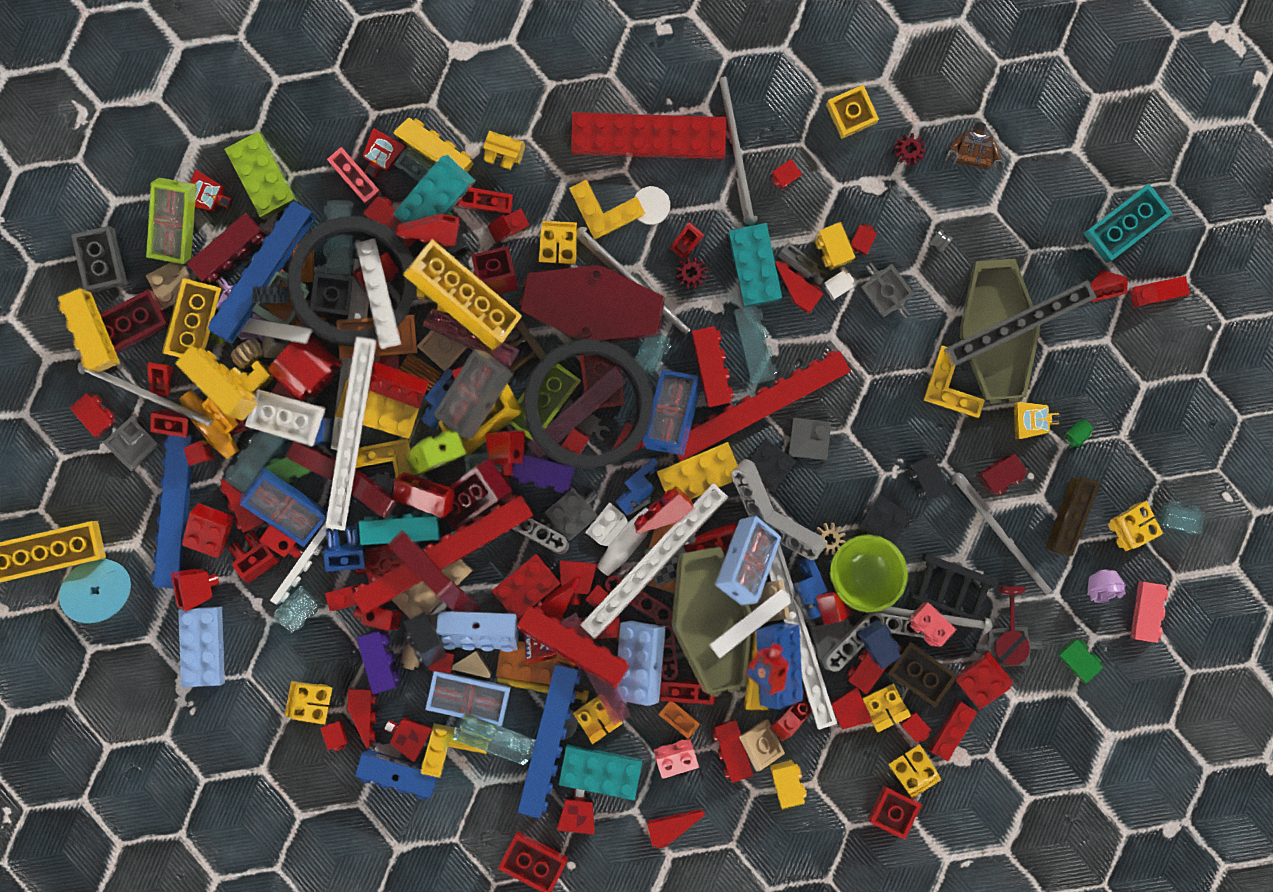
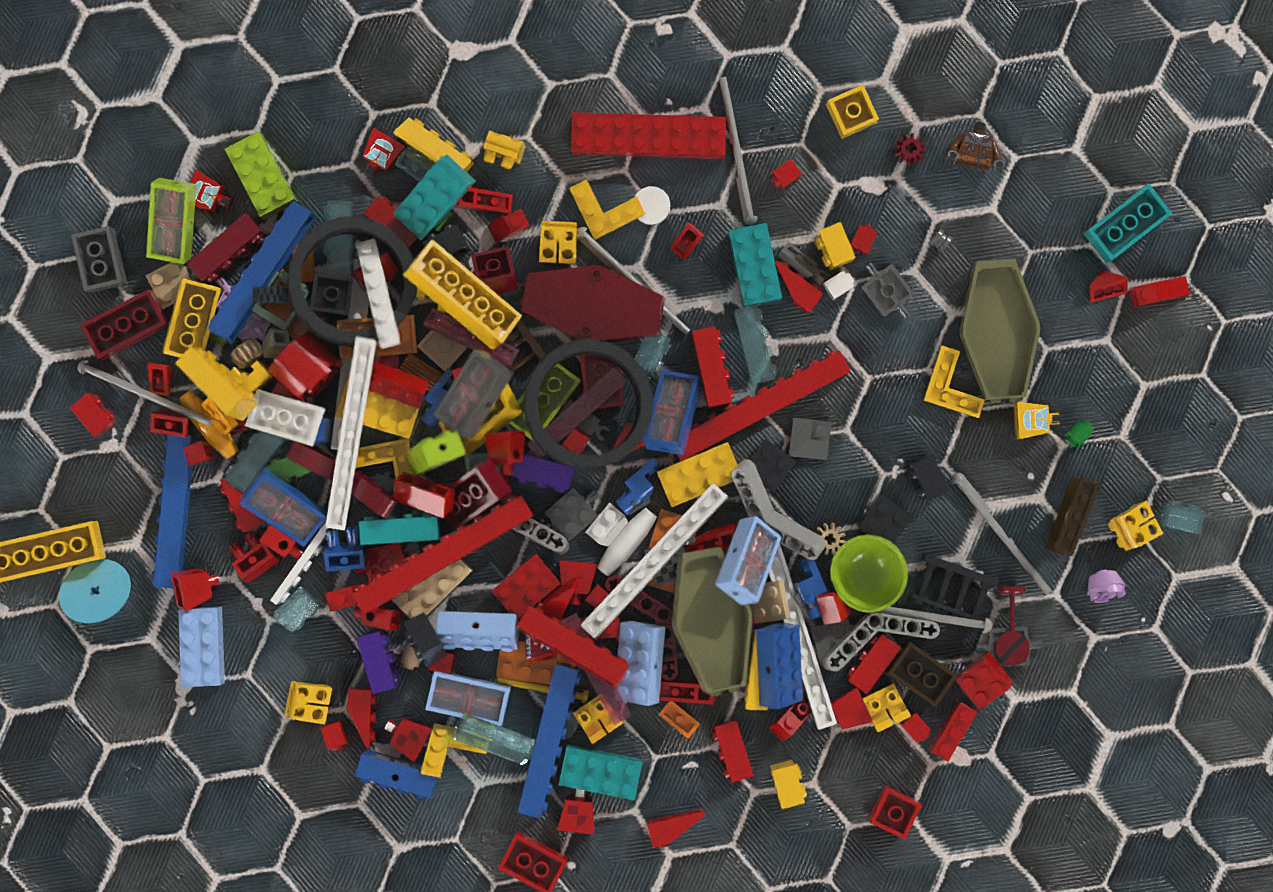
(88, 330): yellow brick -> none
(131, 443): dark grey plate -> none
(207, 530): red brick -> none
(277, 330): white sticker -> none
(354, 176): coral brick -> none
(431, 575): dark red beam -> none
(438, 228): red slope -> none
(474, 665): tan slope -> none
(667, 510): slope -> none
(676, 758): coral brick -> none
(695, 278): dark red gear -> none
(750, 623): white sticker -> none
(761, 745): tan plate -> none
(769, 669): red torso -> none
(879, 644): dark blue brick -> none
(922, 778): yellow hips -> none
(931, 625): coral brick -> none
(1002, 474): dark red brick -> none
(1020, 323): dark grey brick -> none
(1080, 660): green brick -> none
(1149, 612): coral brick -> none

